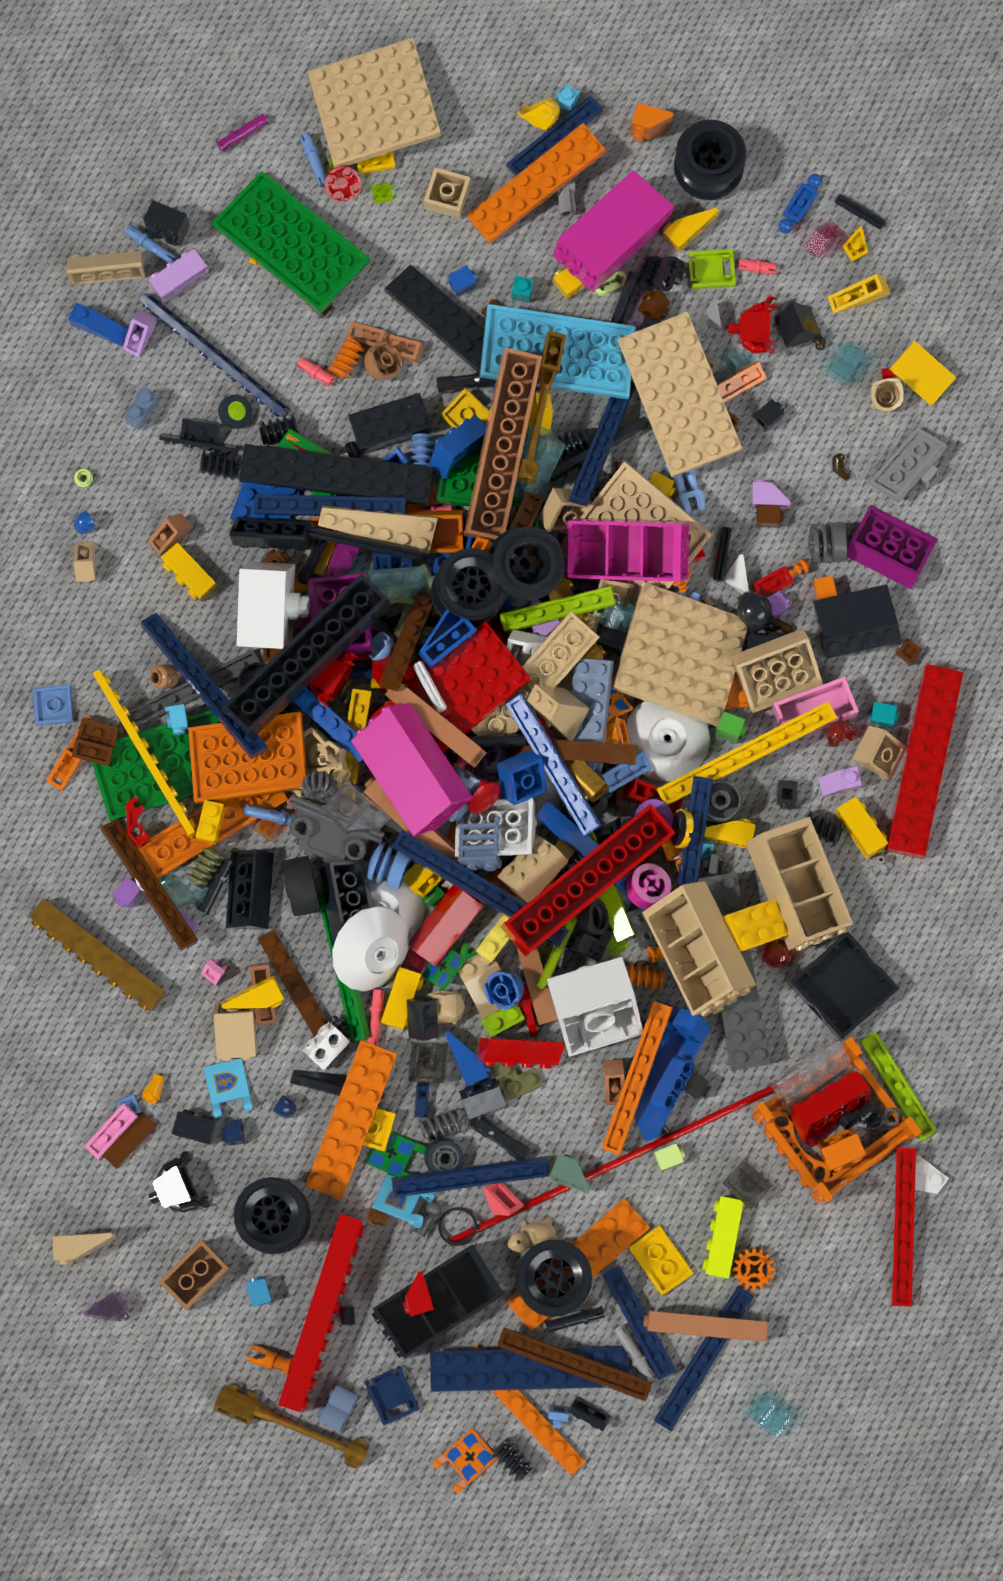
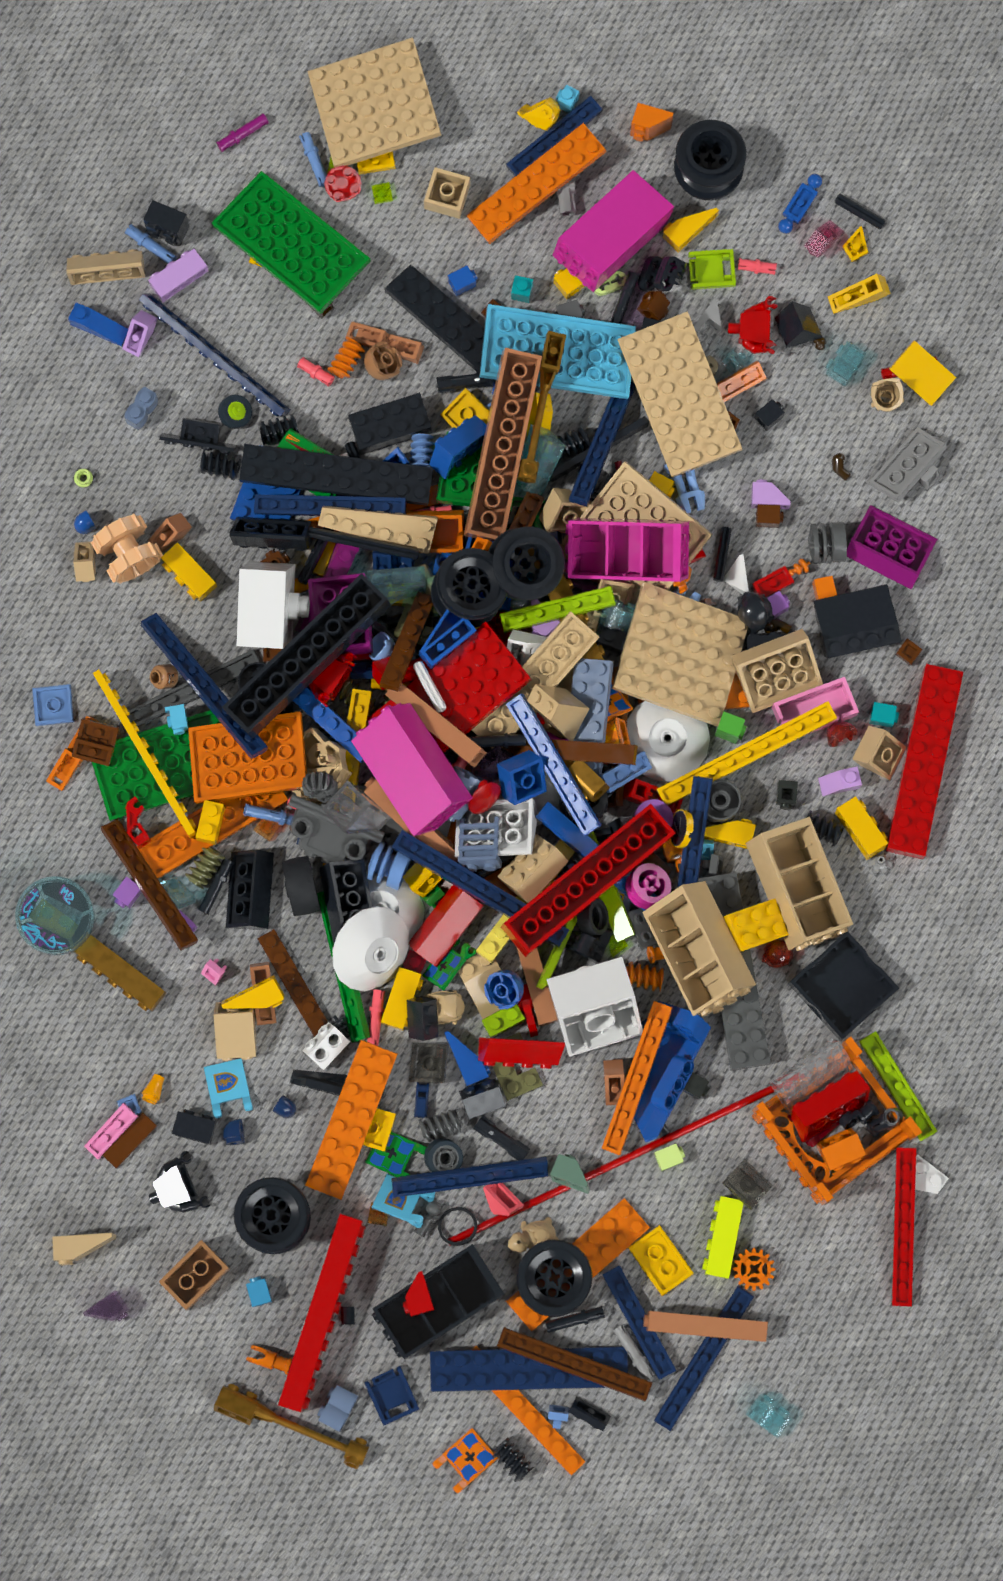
(55, 915): none -> clear light blue brick
(121, 538): none -> light nougat piece
(570, 309): none -> dark grey brick

